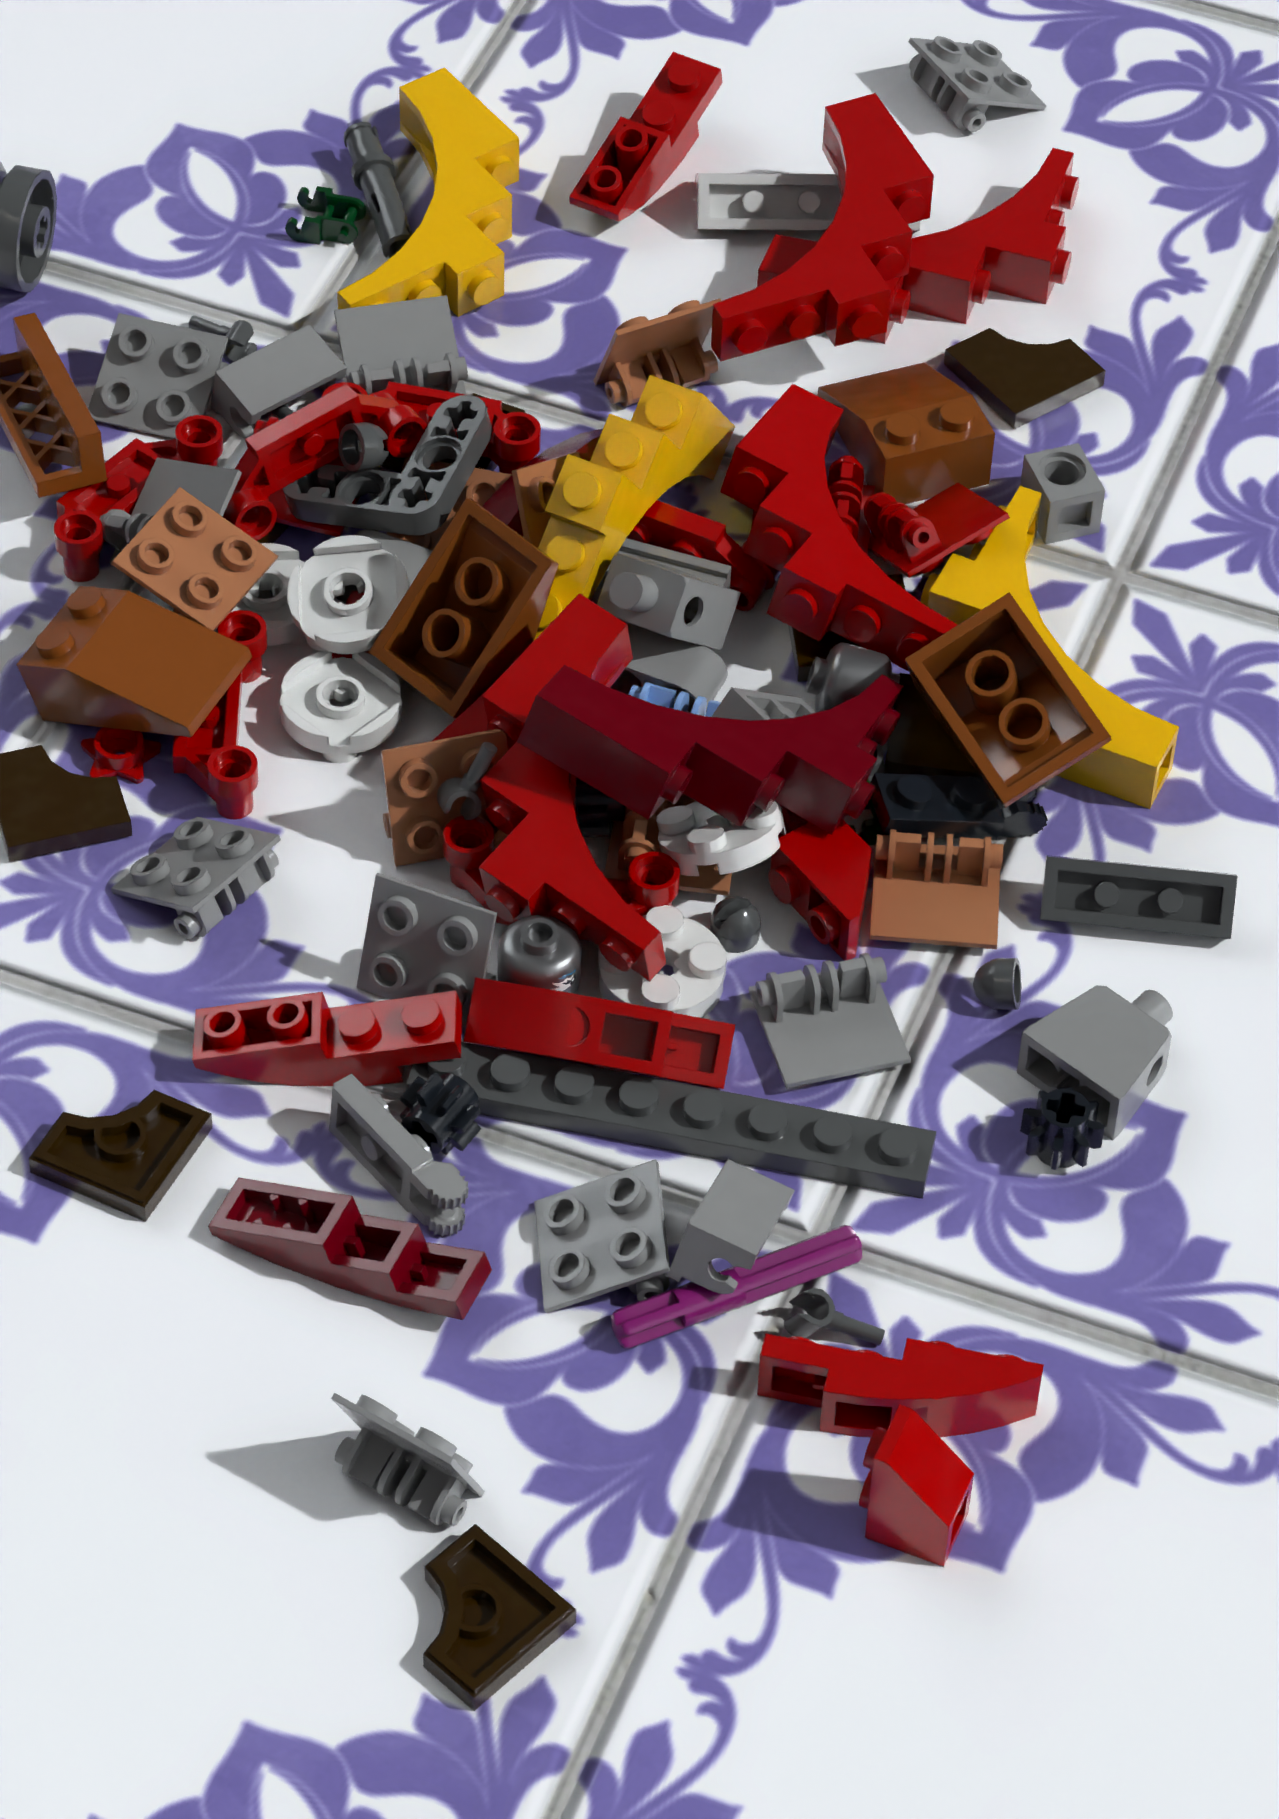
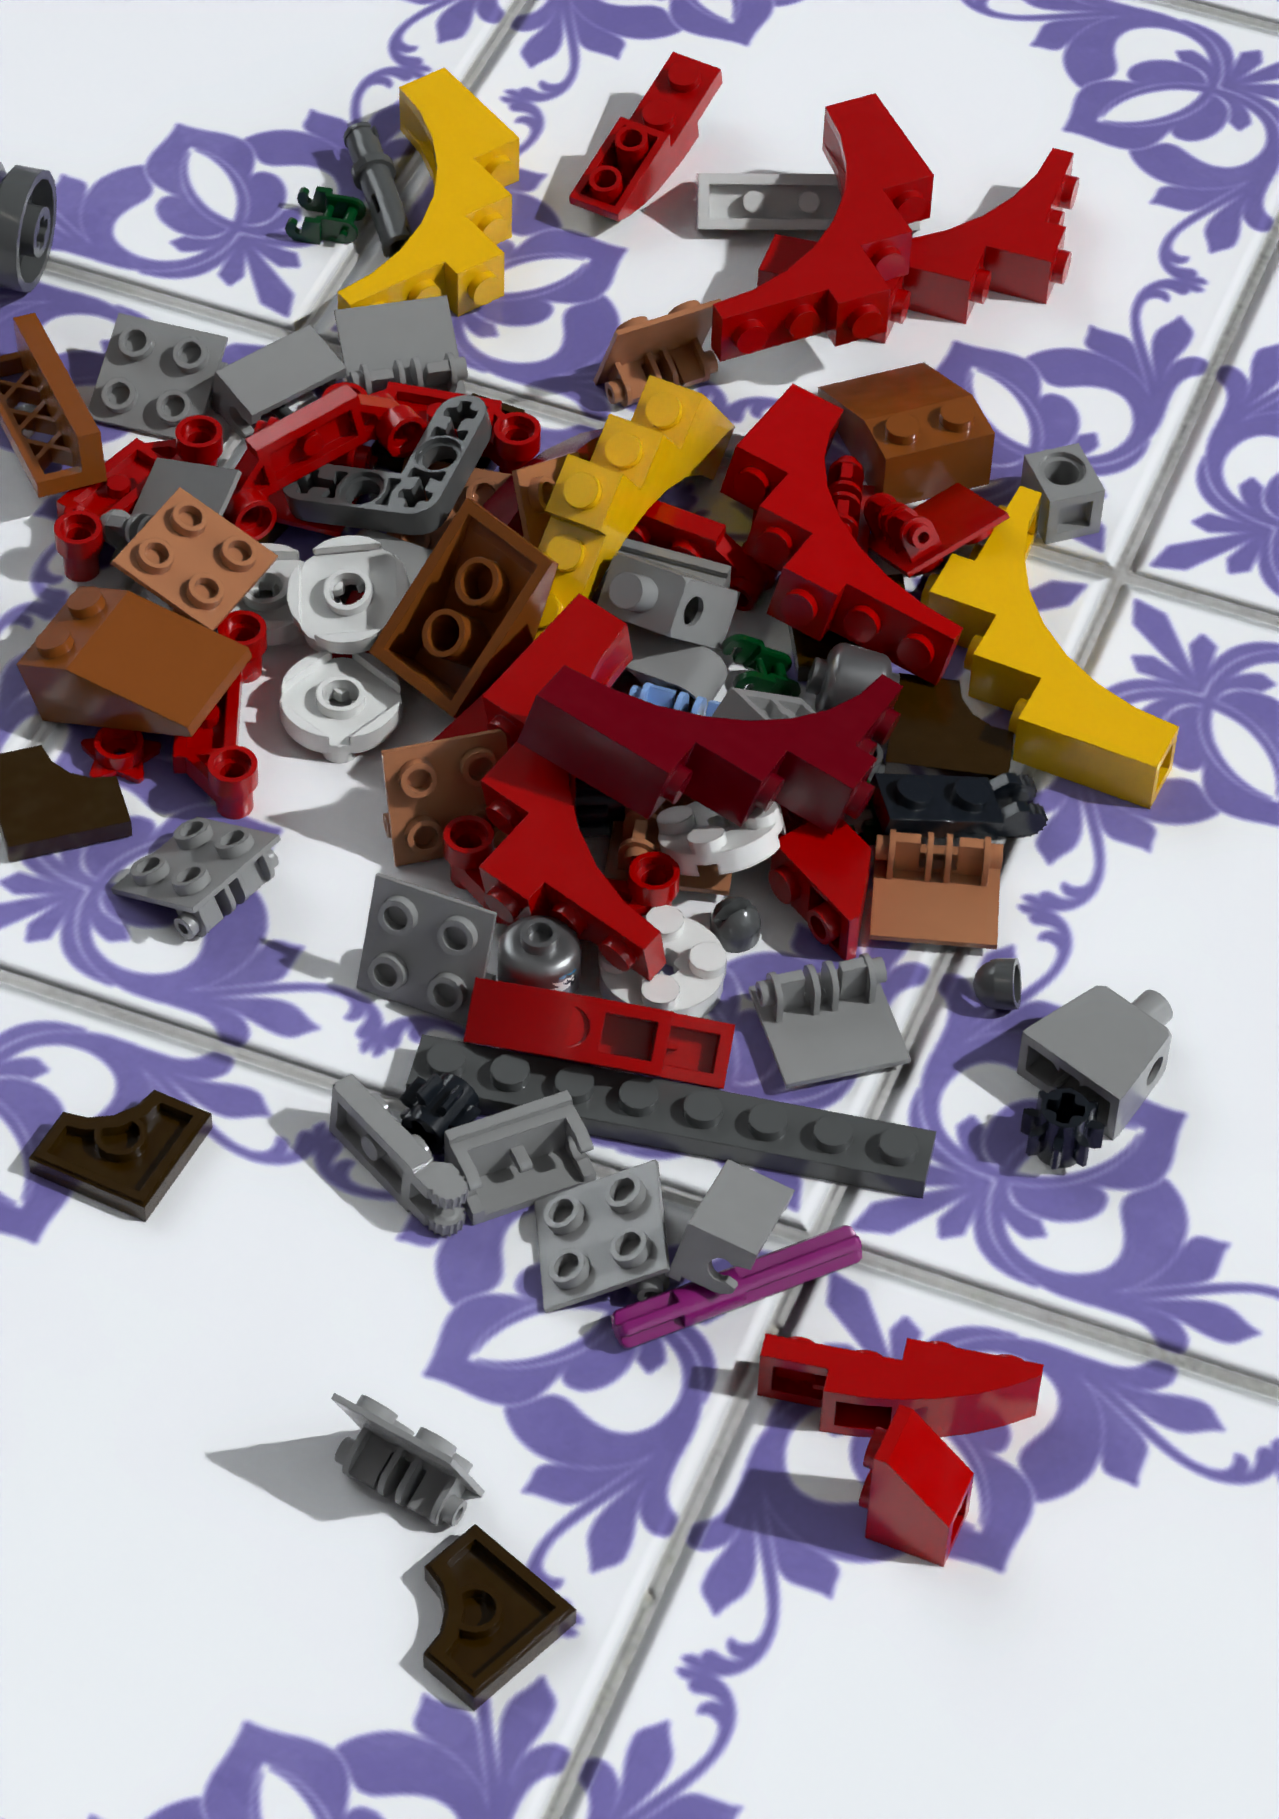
(237, 335): dark grey hand -> none
(309, 1044): red slope -> none
(360, 1253): dark red slope -> none
(362, 446): dark grey hinge -> none
(467, 785): dark grey hand -> none
(520, 1156): none -> light grey hinge
(766, 665): none -> dark green piece
(822, 1314): dark grey hand -> none
(968, 80): light grey hinge -> none
(1006, 700): dark orange slope -> none
(1023, 378): dark brown tile -> none
(1138, 896): dark grey plate -> none

